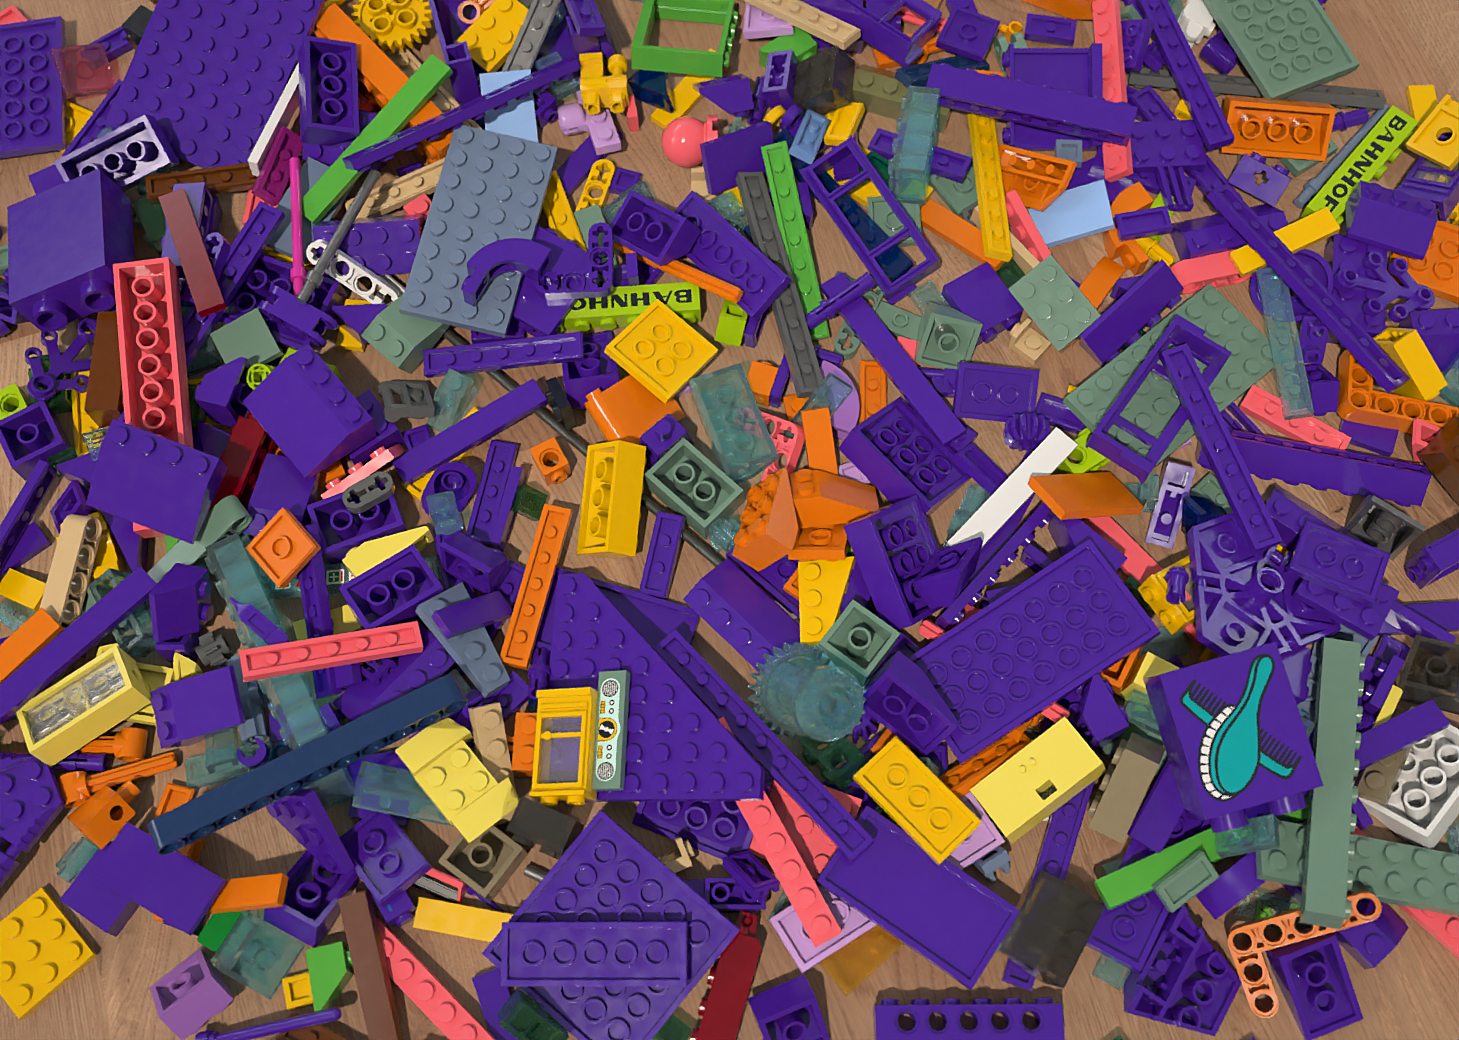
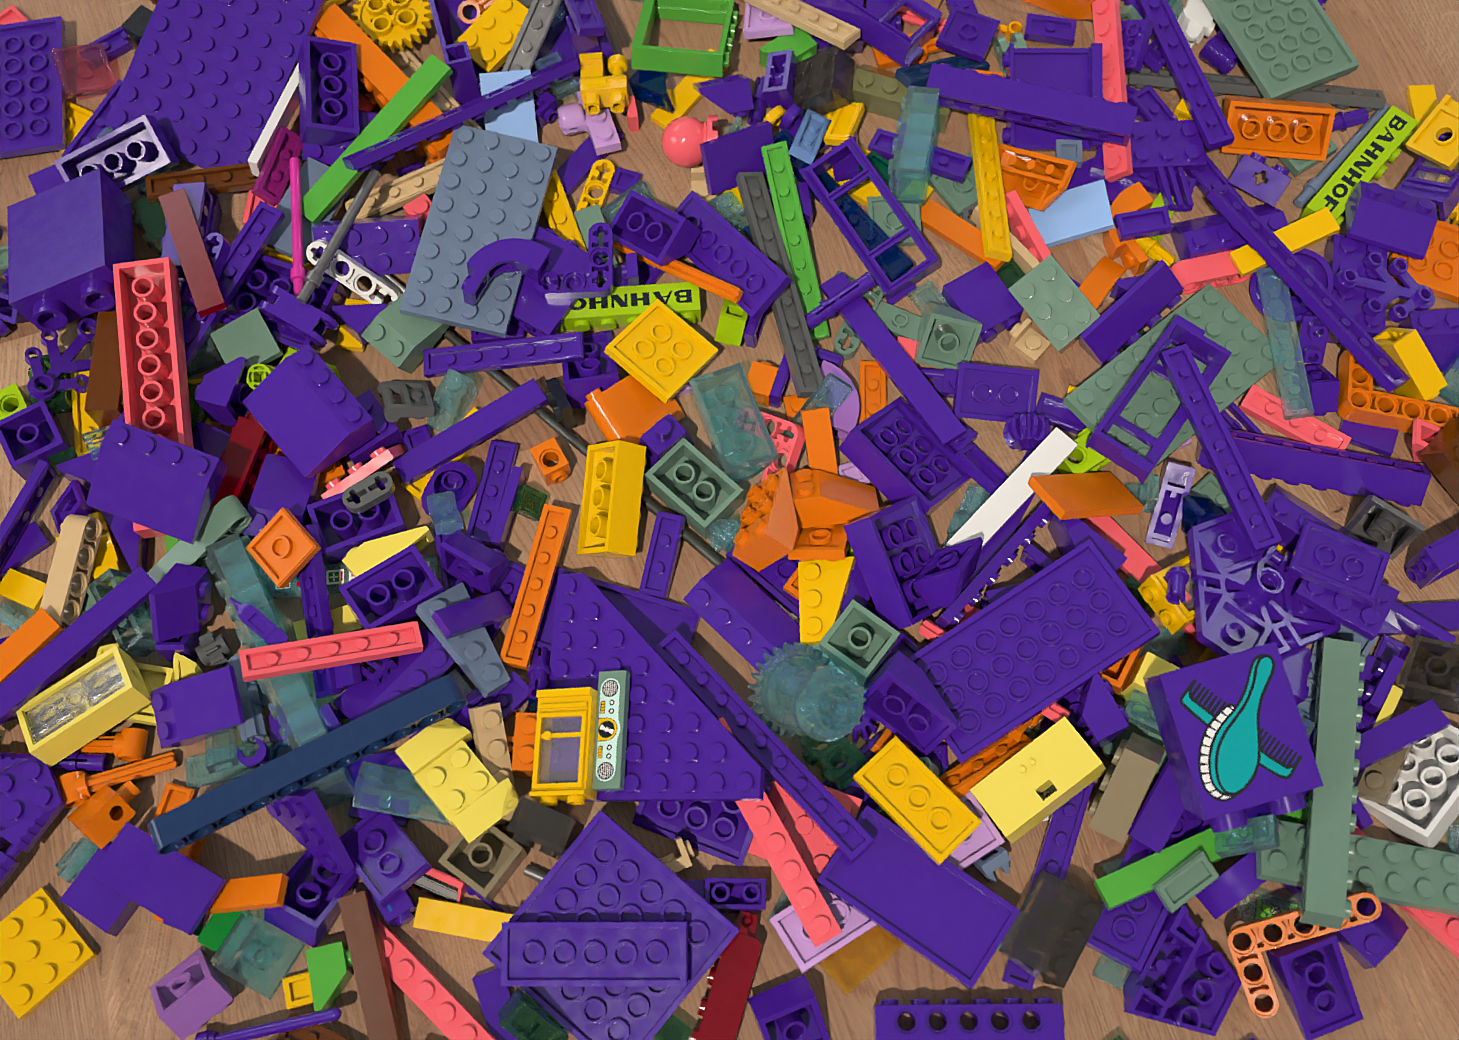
(746, 875): dark purple tile -> none

